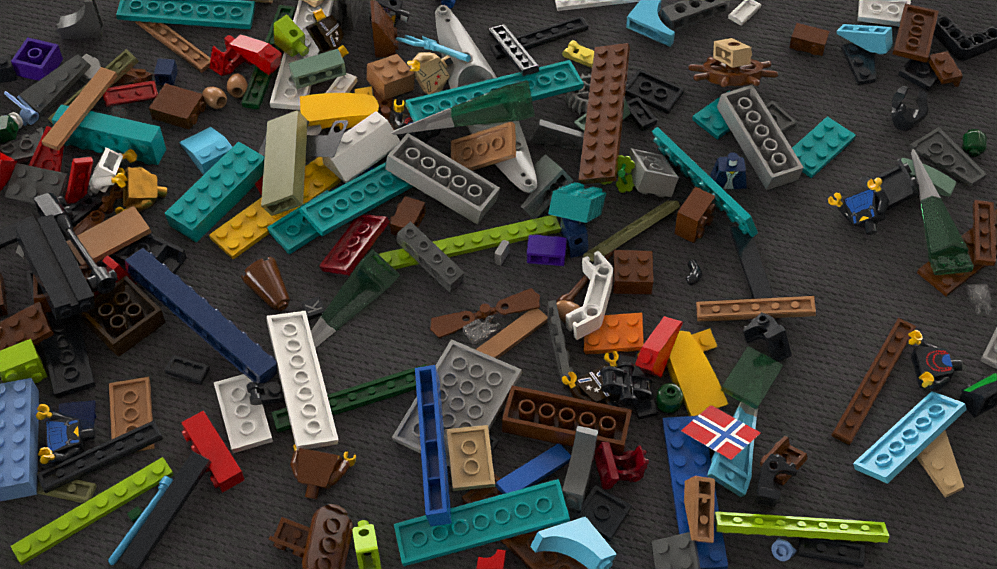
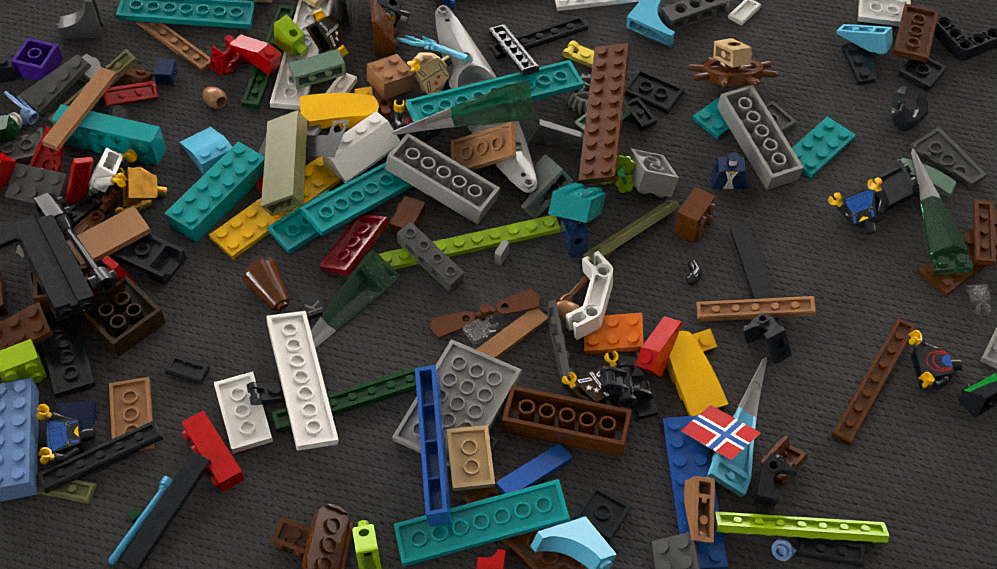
(91, 511): lime plate -> none
(177, 106): reddish brown brick -> none
(201, 317): dark blue brick -> none
(237, 85): medium nougat animal -> none
(319, 469): reddish brown torso -> none
(546, 250): dark purple brick -> none
(580, 467): dark grey arch -> none
(632, 272): reddish brown brick -> none
(632, 462): dark red tile -> none
(669, 398): dark green head -> none
(705, 182): teal plate -> none
(752, 377): clear green tile -> none
(809, 39): reddish brown brick -> none
(909, 437): medium azure plate -> none
(941, 465): tan wing -> none
(945, 68): reddish brown bracket -> none
(974, 142): dark green head -> none

